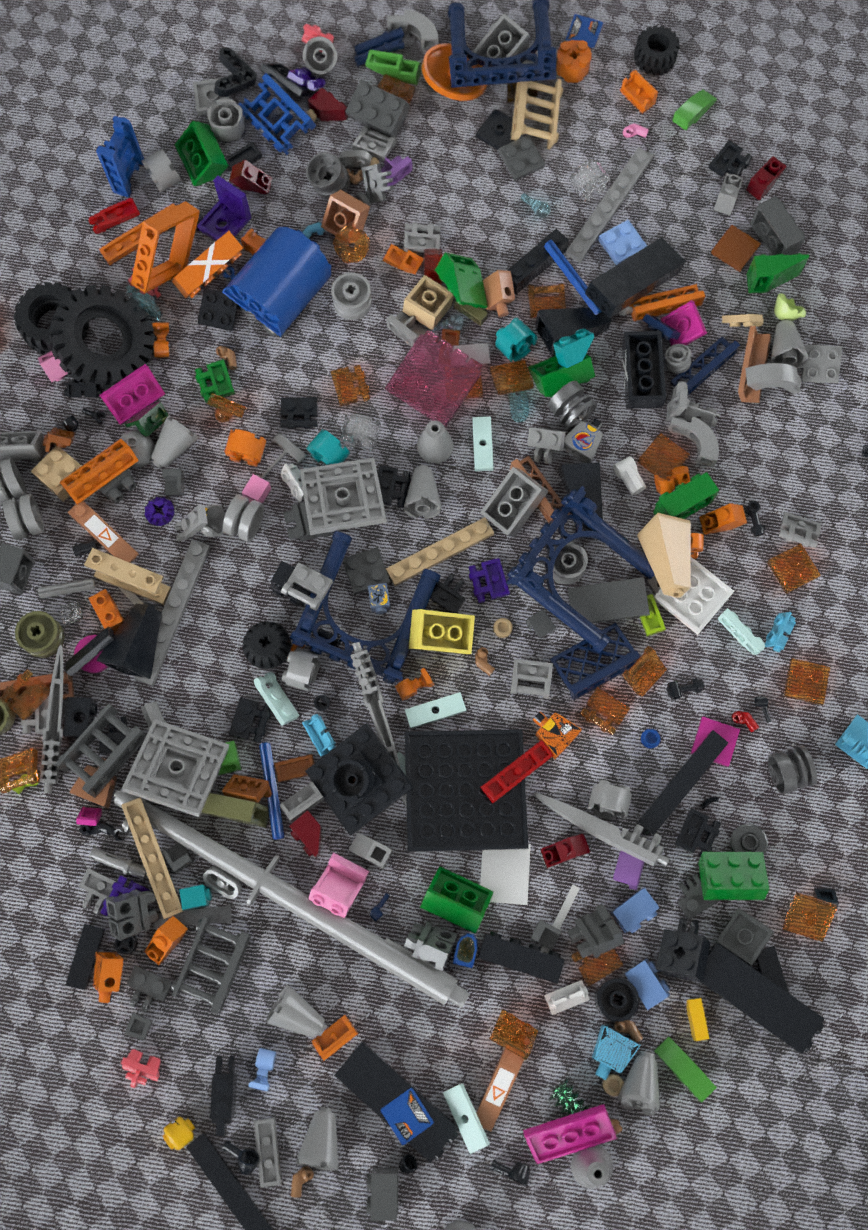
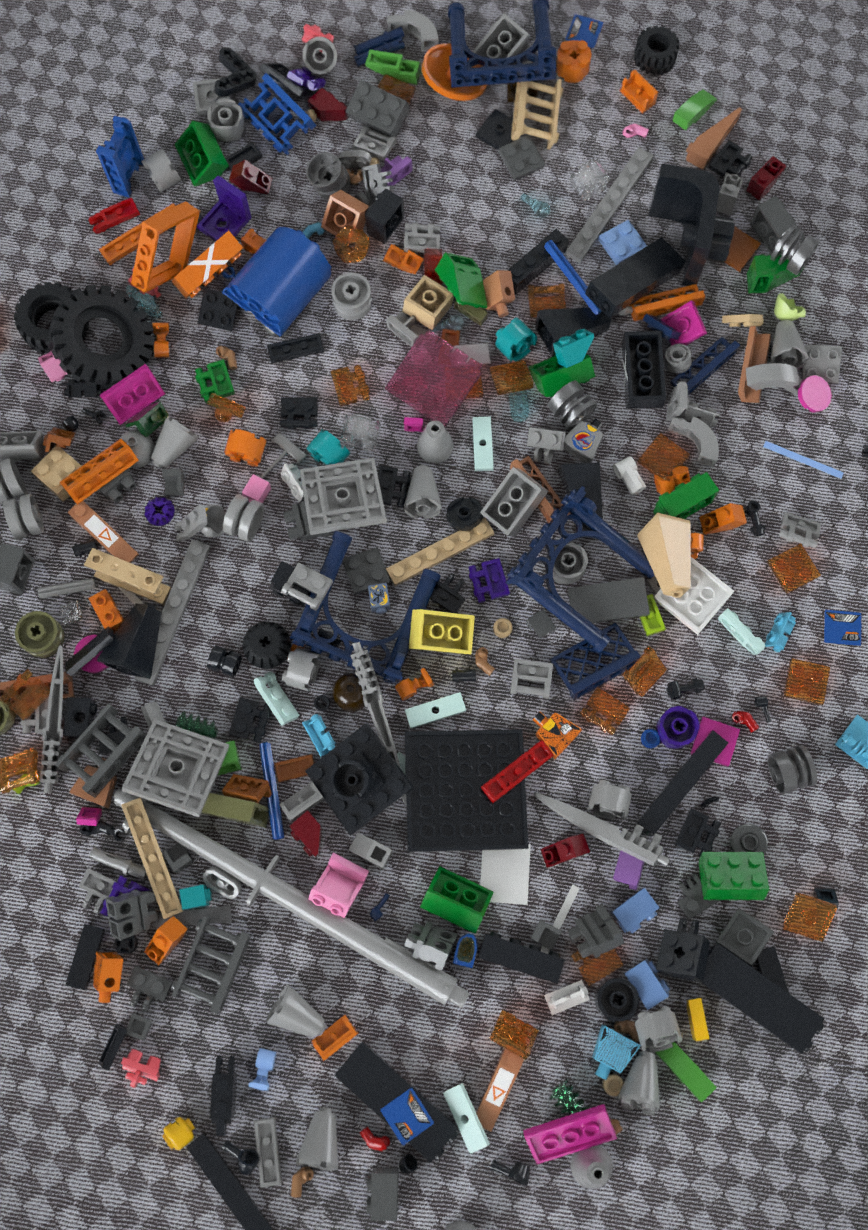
(112, 1046): none -> black tile
(196, 726): none -> clear green piece
(222, 660): none -> black wheel
(295, 348): none -> black tile
(348, 693): none -> dark brown cylinder
(374, 1143): none -> red arm
(384, 215): none -> black brick
(413, 424): none -> dark pink tile
(463, 675): none -> black pin
(470, 508): none -> black plate
(657, 1029): none -> light grey brick
(680, 717): none -> dark purple brick
(692, 200): none -> black piece
(708, 142): none -> nougat slope
(794, 249): none -> flat silver wheel
(804, 460): none -> light blue sticker
(814, 394): none -> tile
(842, 627): none -> blue sticker

